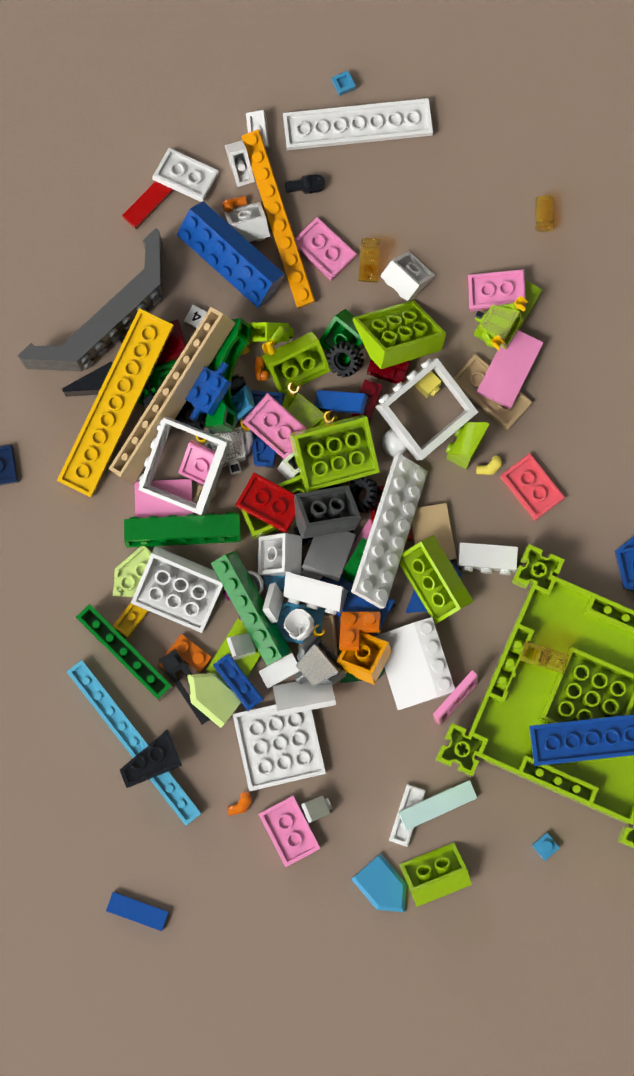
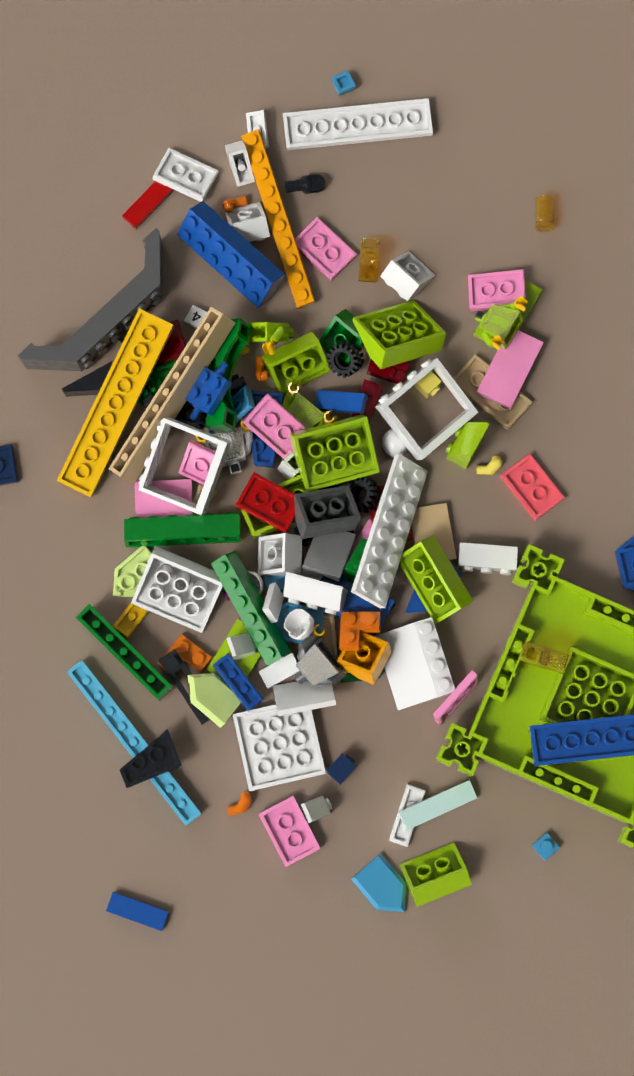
(341, 768): none -> dark blue brick

